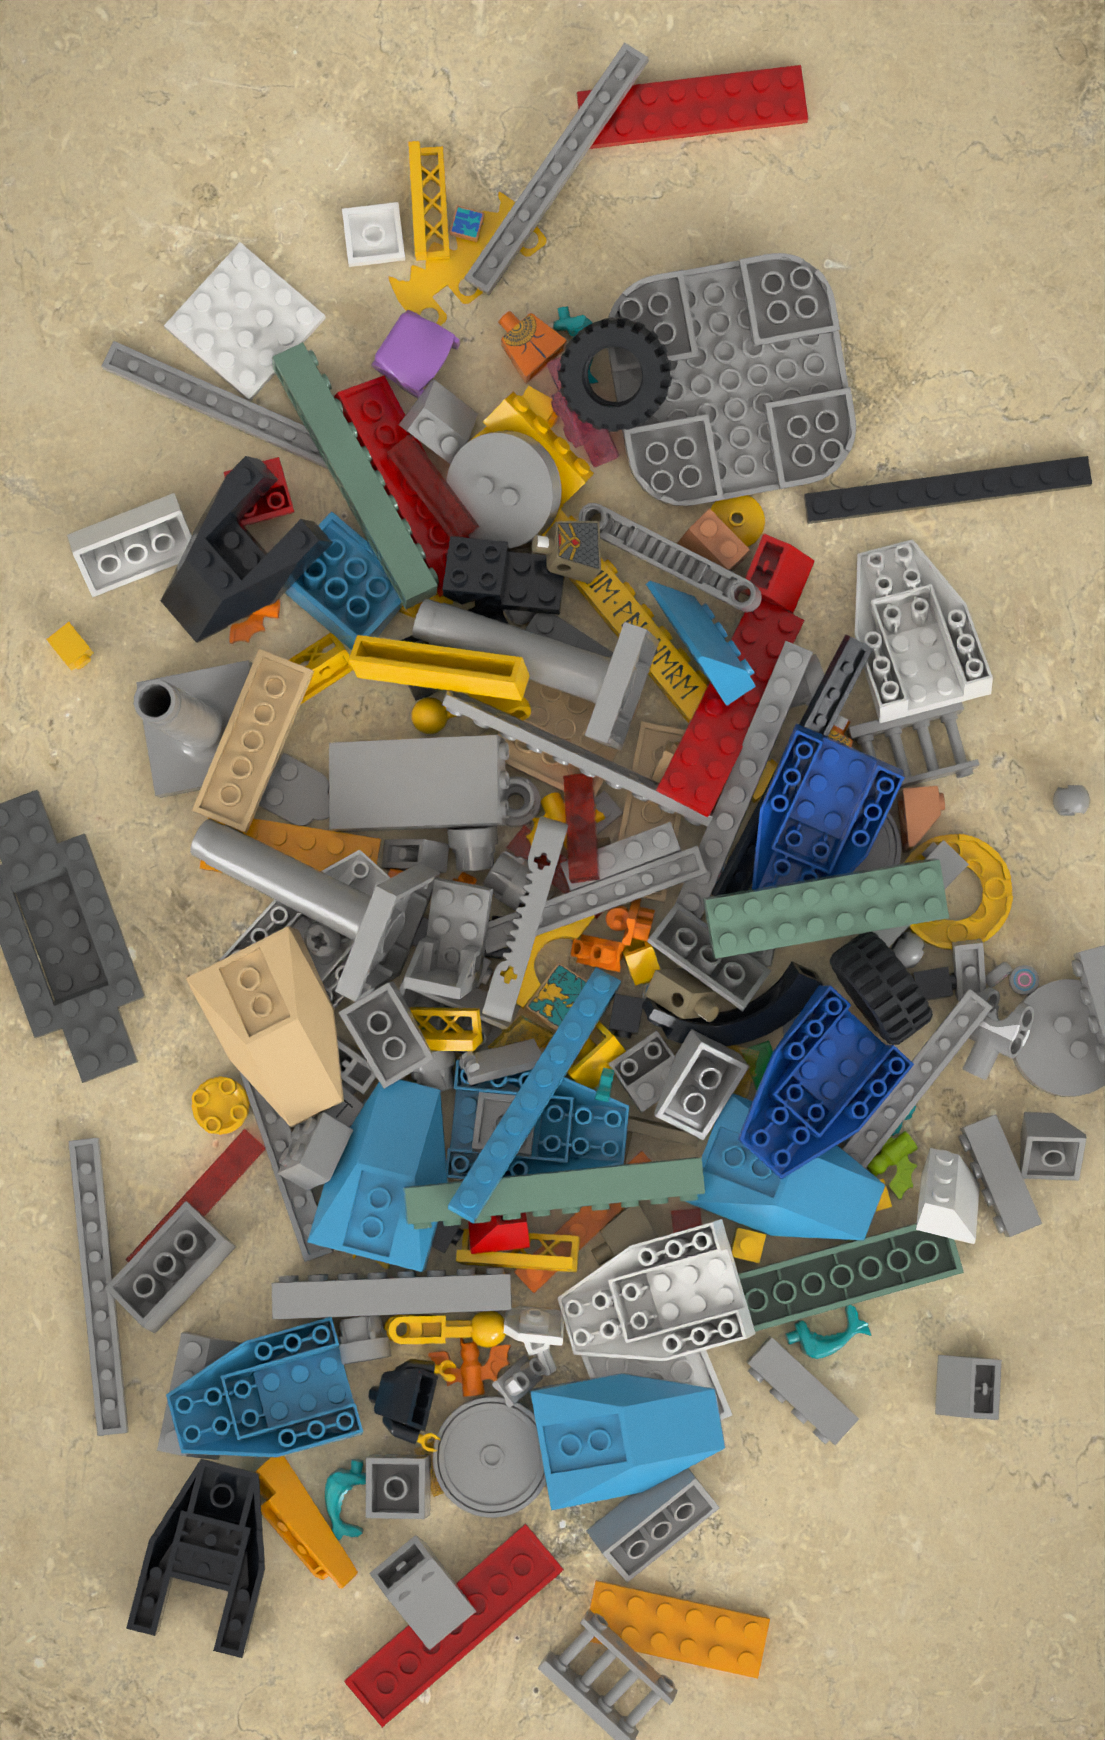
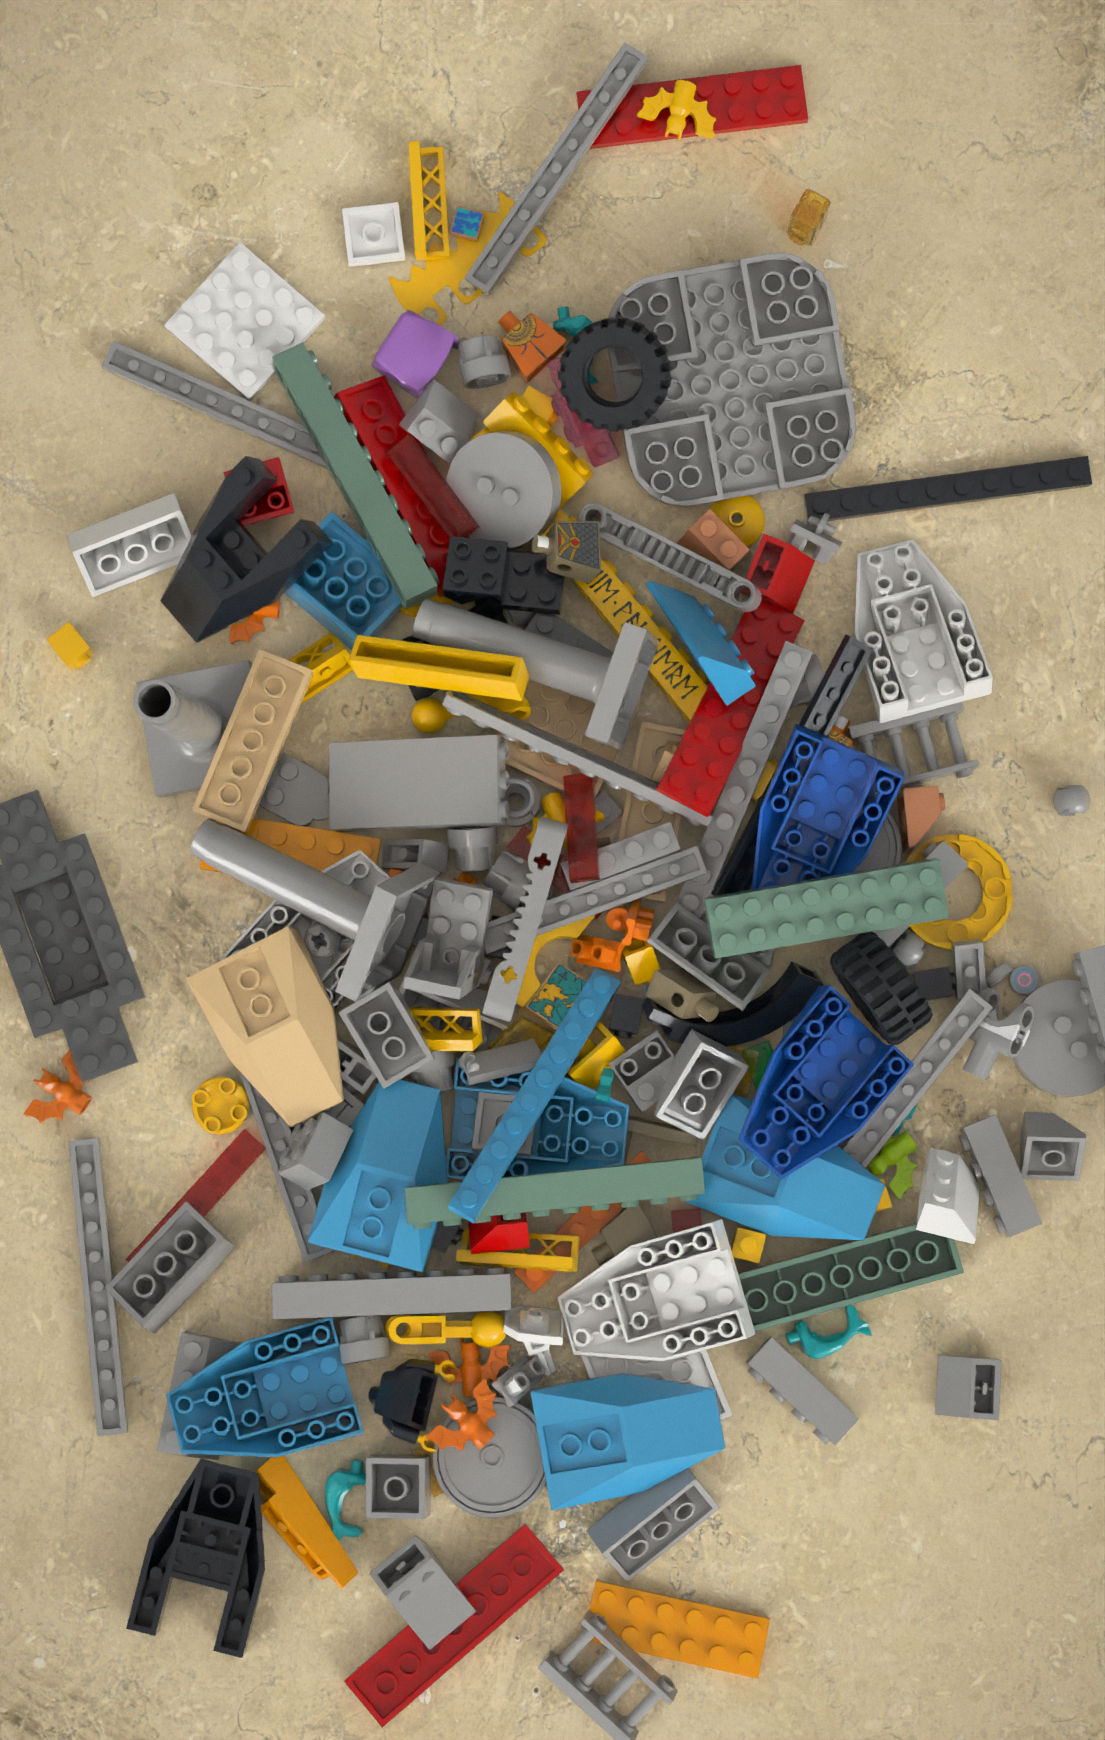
(66, 1094): none -> orange animal
(471, 1425): none -> orange animal
(483, 362): none -> light grey piece
(680, 105): none -> yellow animal
(808, 217): none -> clear yellow brick
(826, 544): none -> light grey hips

